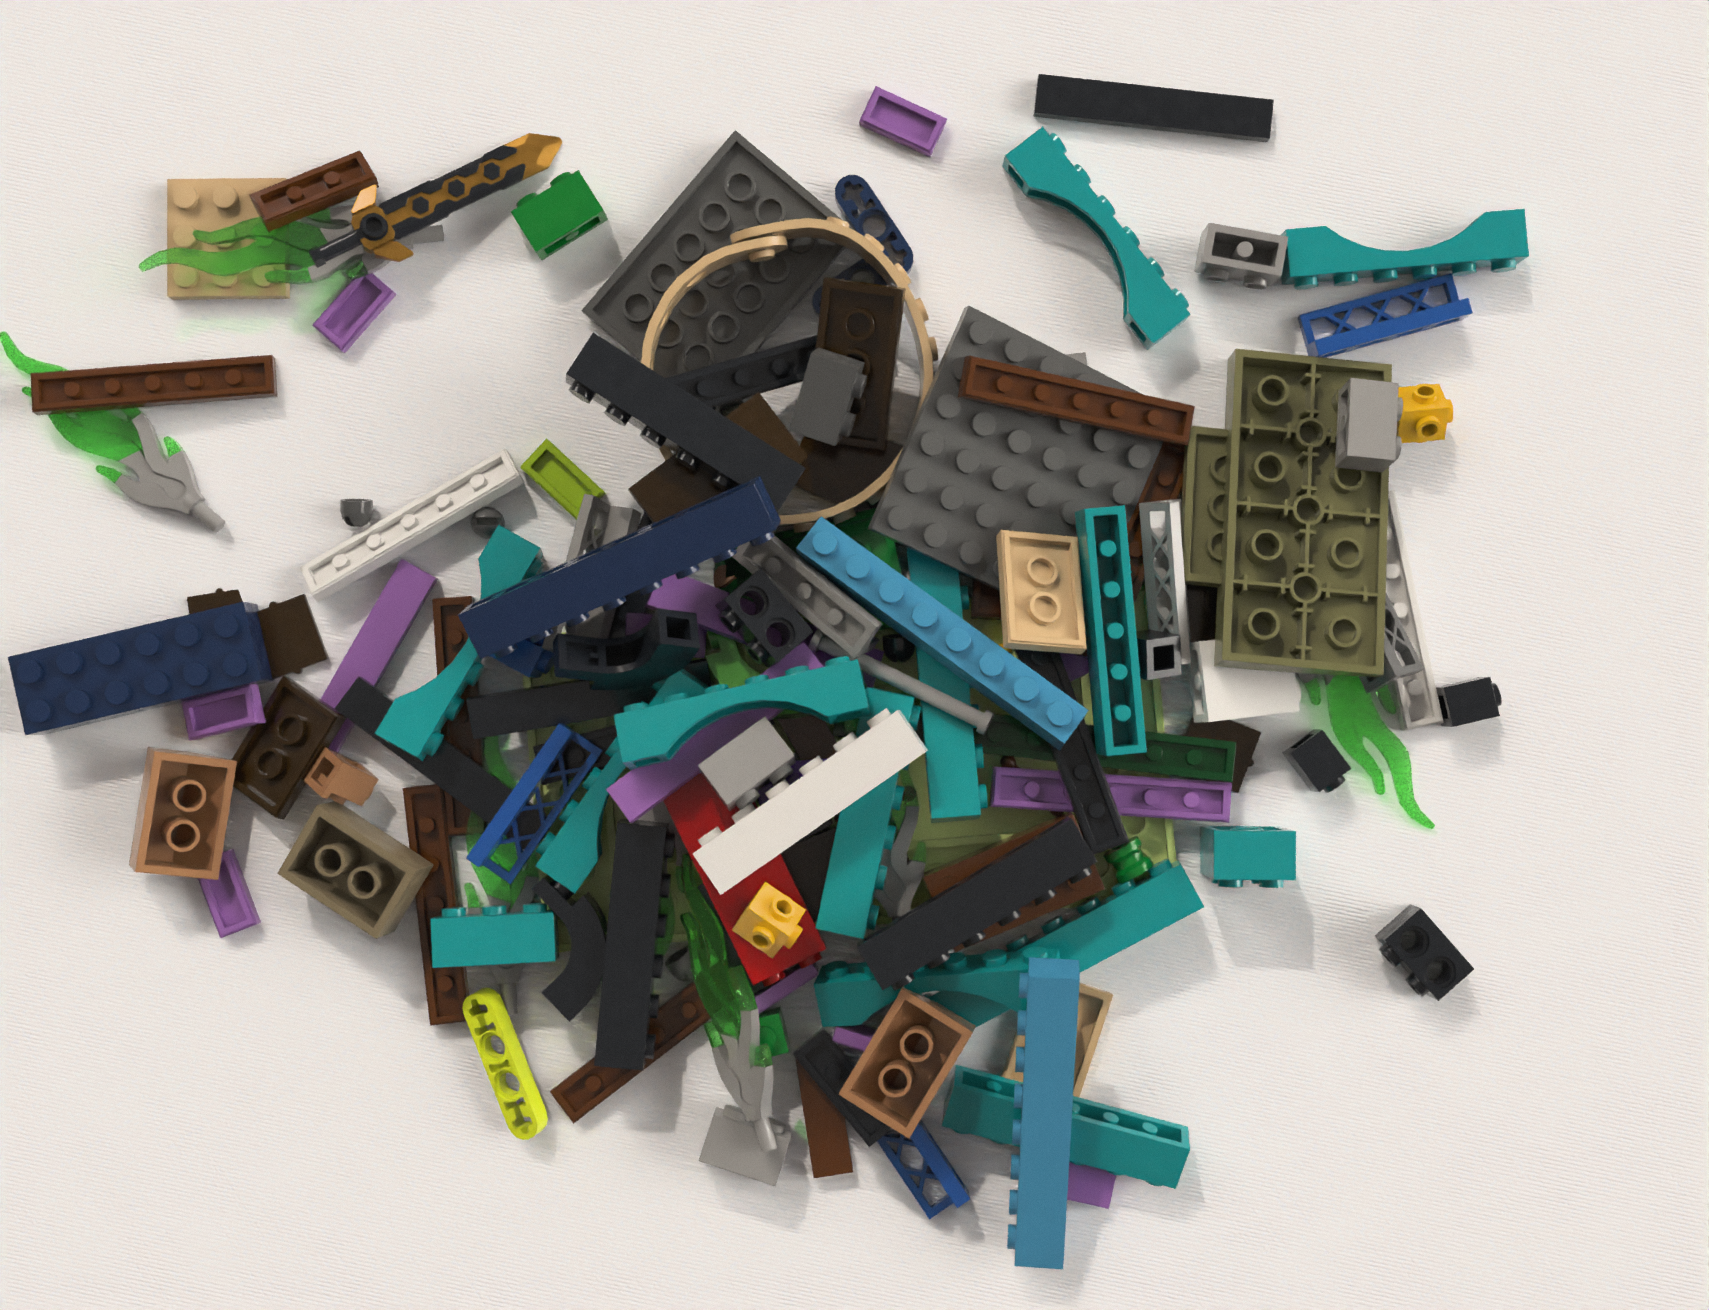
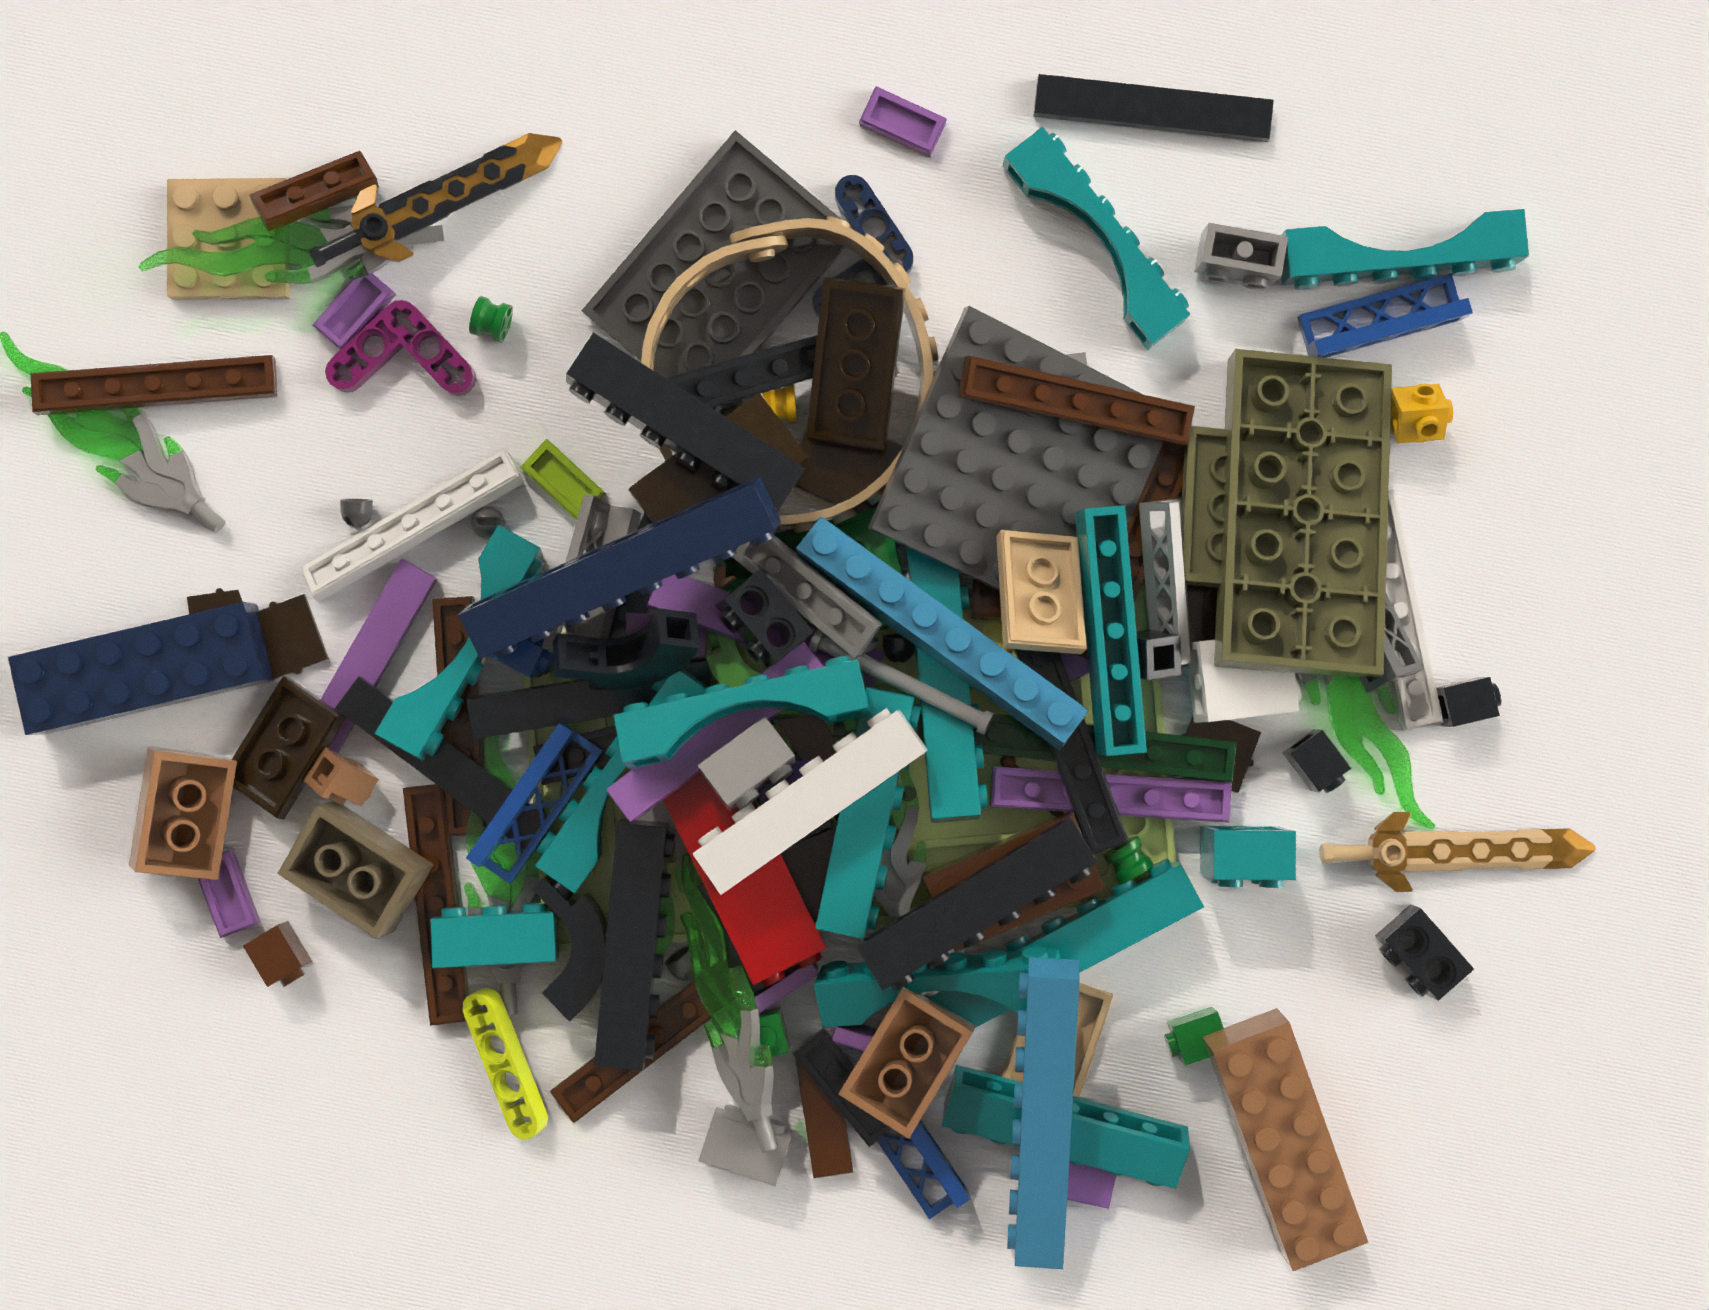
(223, 712): medium lavender tile -> none
(278, 955): none -> reddish brown brick
(394, 340): none -> magenta beam
(490, 319): none -> green wheel
(559, 214): green brick -> none
(770, 921): yellow brick -> none
(783, 402): none -> yellow wheel
(827, 397): dark grey brick -> none
(1187, 1032): none -> green brick
(1285, 1139): none -> medium nougat brick
(1368, 425): light grey brick -> none
(1456, 850): none -> sword

